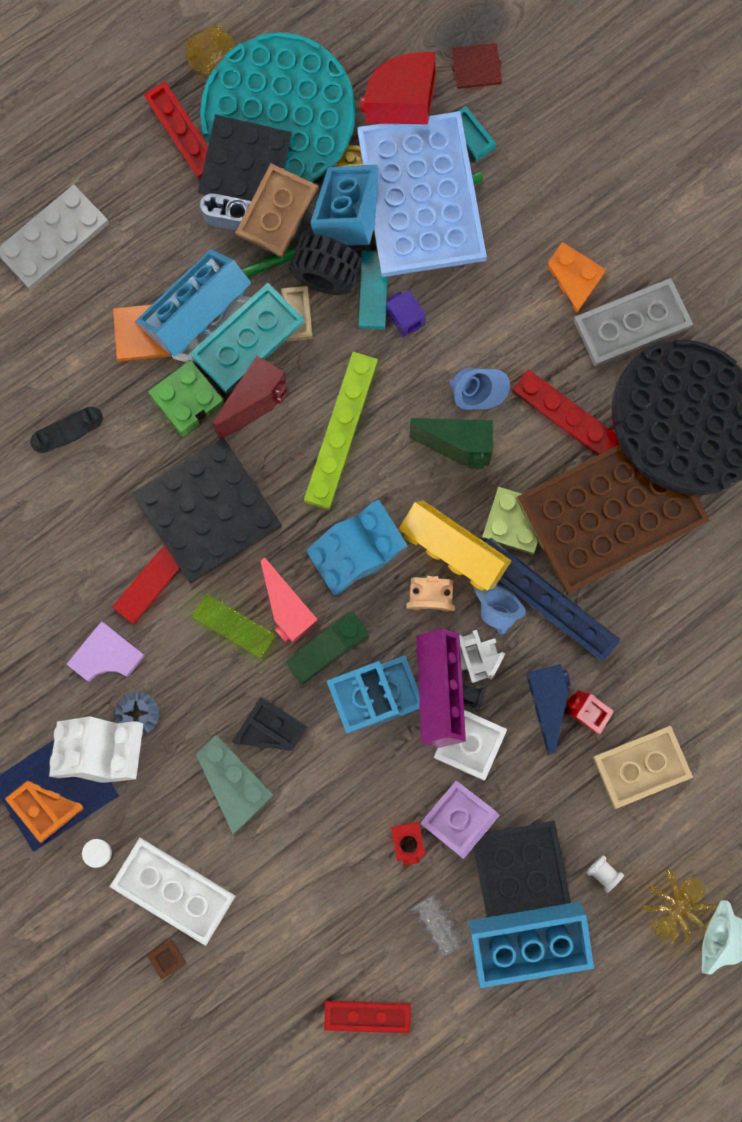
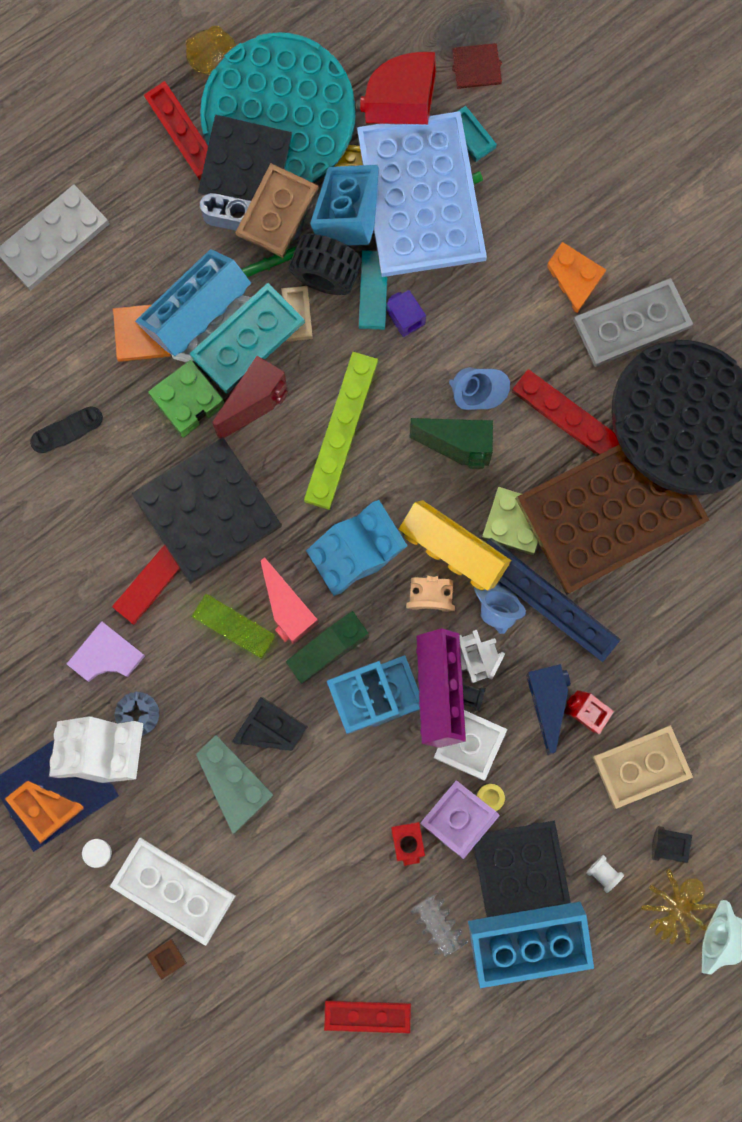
(492, 796): none -> light yellow tile
(671, 845): none -> black tile

